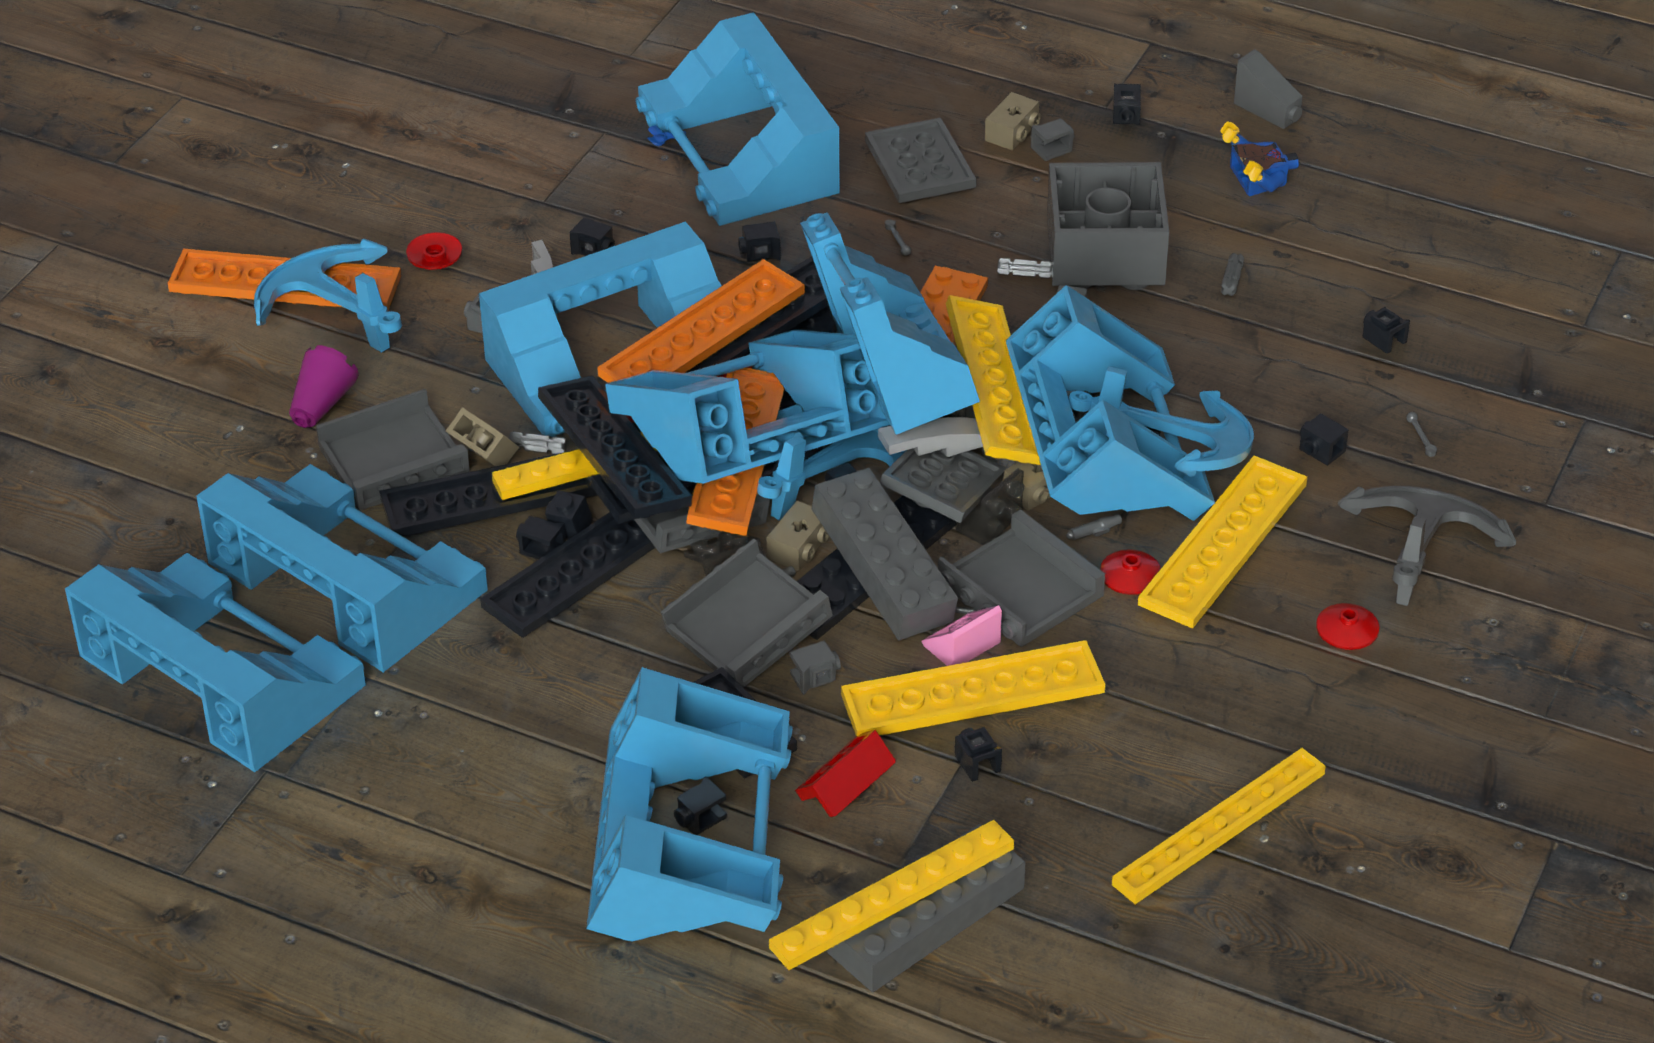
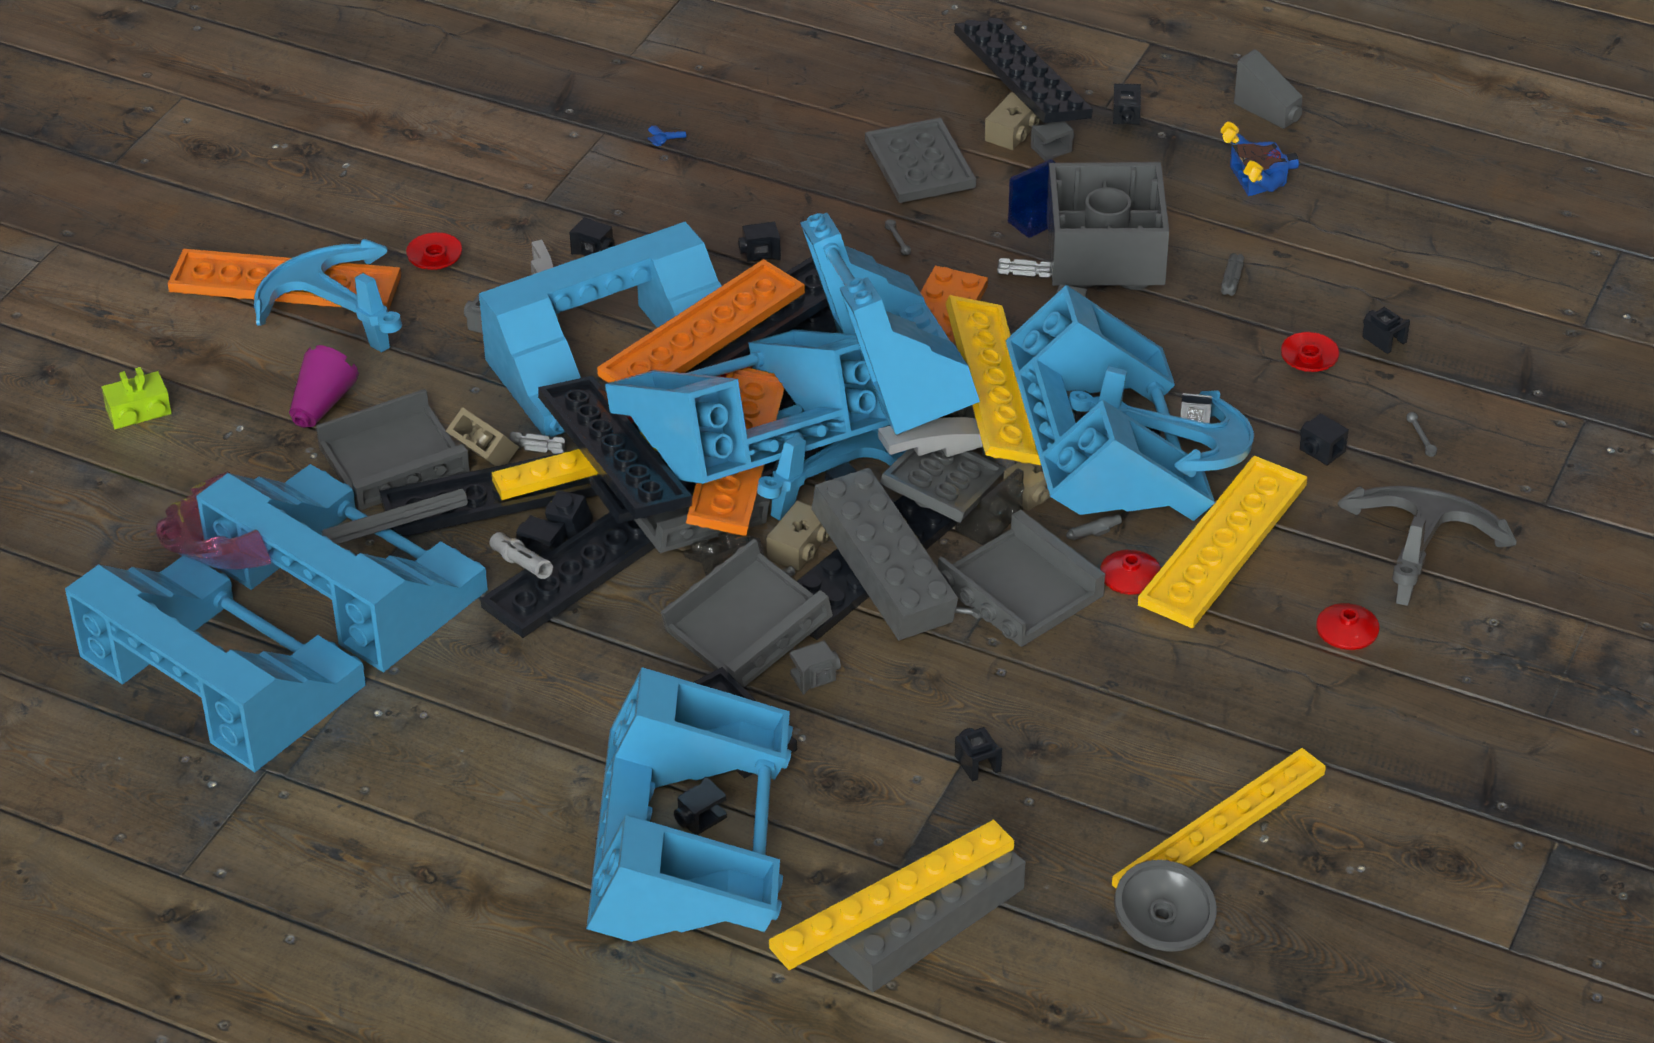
(136, 399): none -> lime brick
(183, 535): none -> clear pink windscreen
(396, 517): none -> dark grey axle
(515, 552): none -> light grey pin
(737, 73): dark azure brick -> none
(848, 773): red panel -> none
(966, 636): bright pink slope -> none
(973, 689): yellow plate -> none
(1023, 71): none -> black plate
(1029, 200): none -> clear blue bracket
(1170, 892): none -> dark grey dish
(1196, 407): none -> window
(1310, 351): none -> red dish

